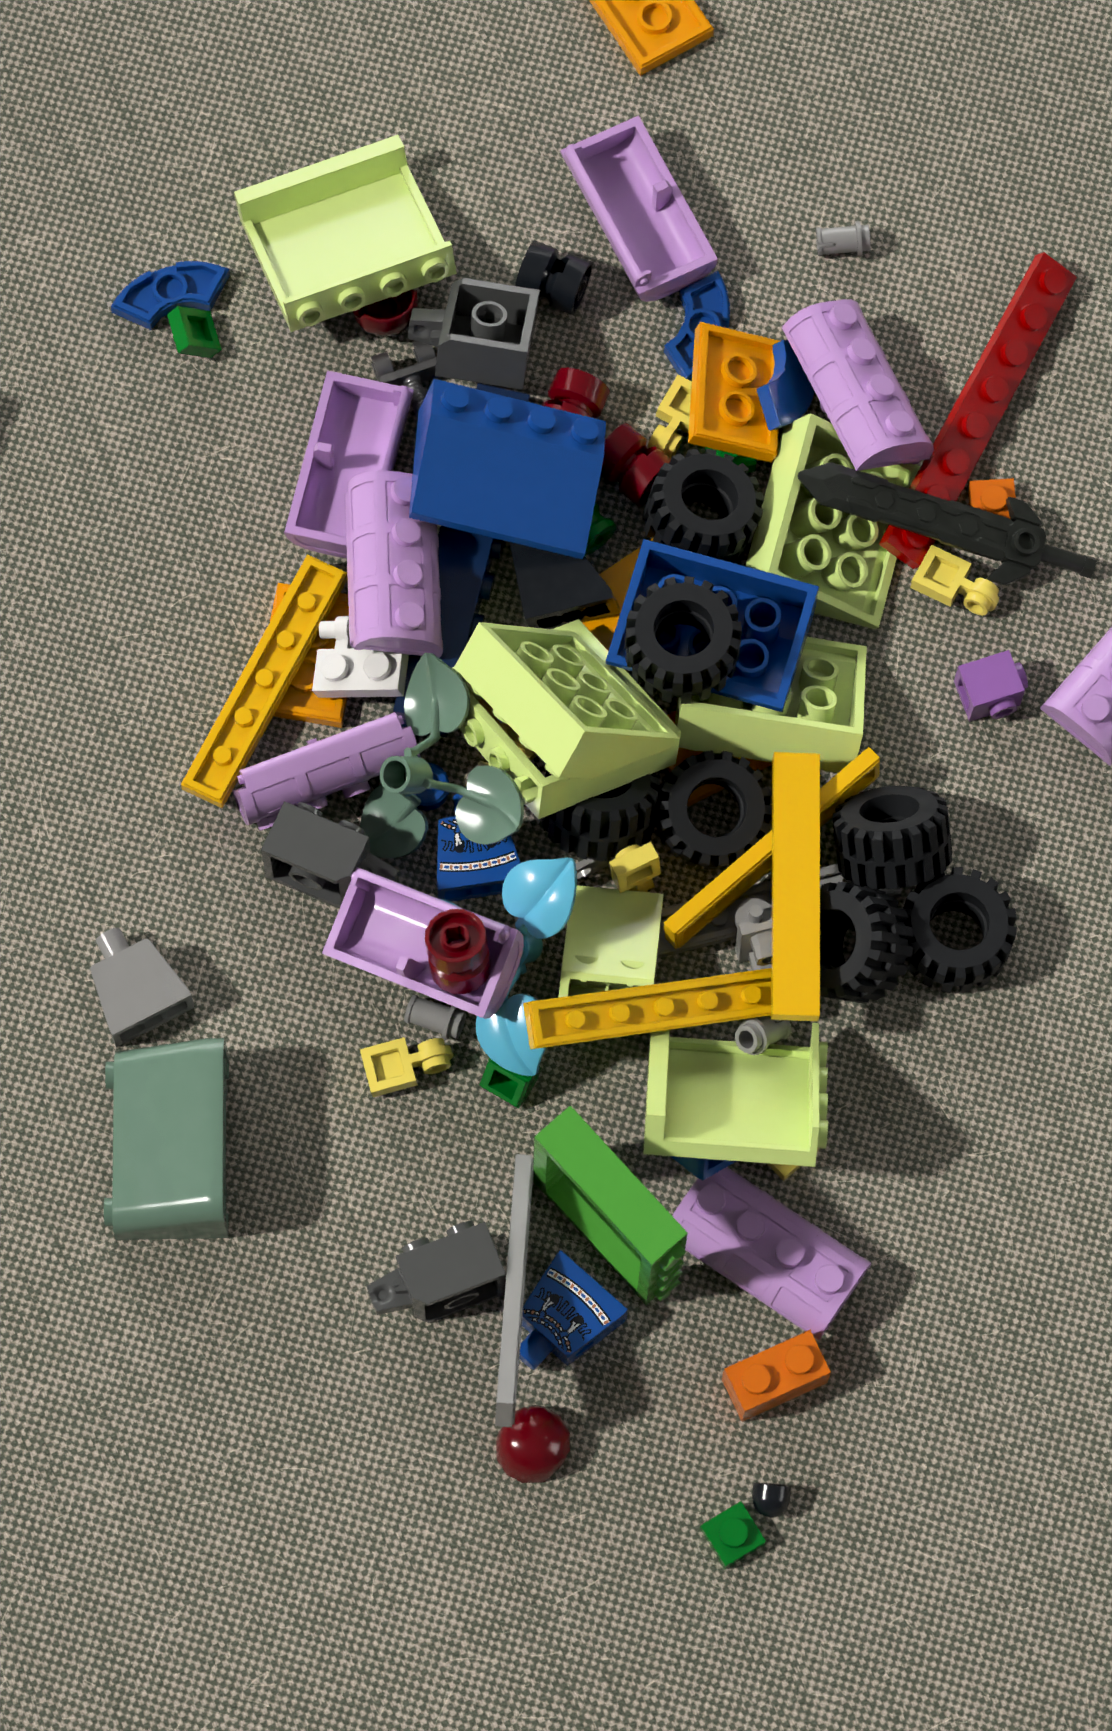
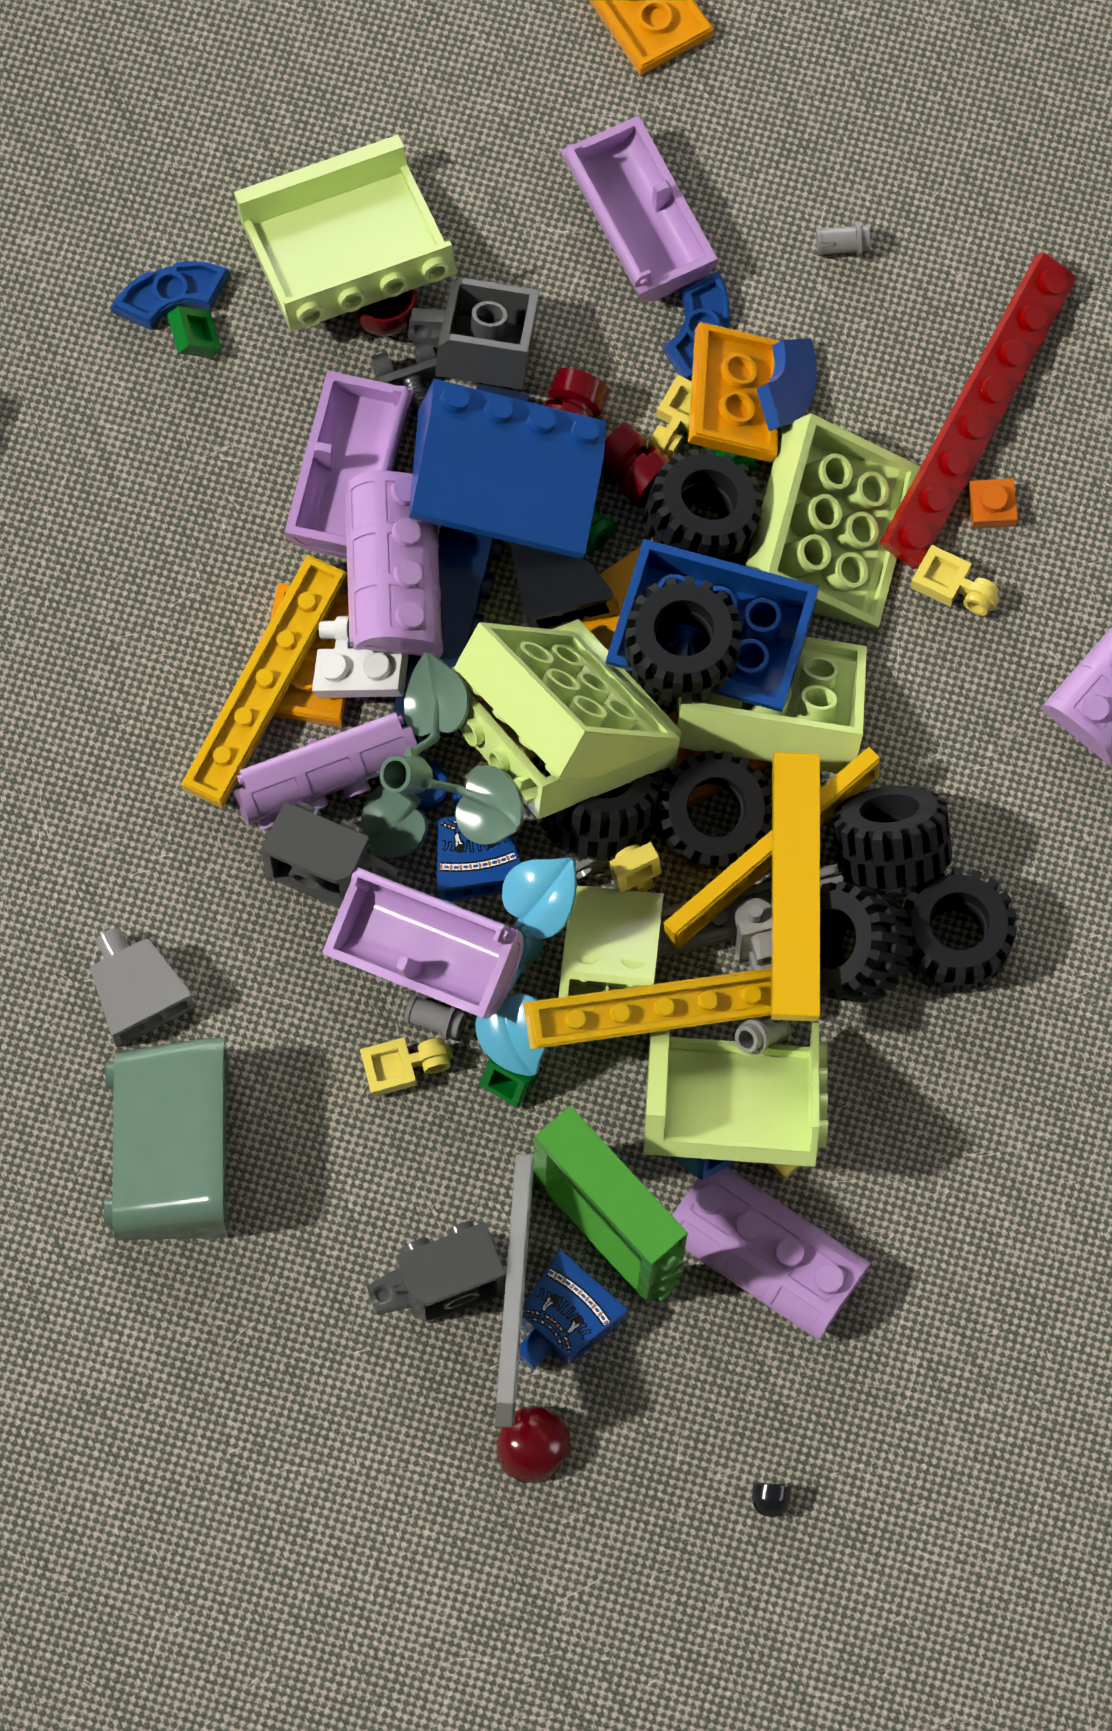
(457, 951): dark red wheel -> none
(557, 278): black wheel -> none
(732, 1535): green plate -> none
(776, 1375): orange brick -> none
(856, 385): lavender container -> none
(991, 686): medium lavender brick -> none
(1013, 541): pearl dark grey sword -> none

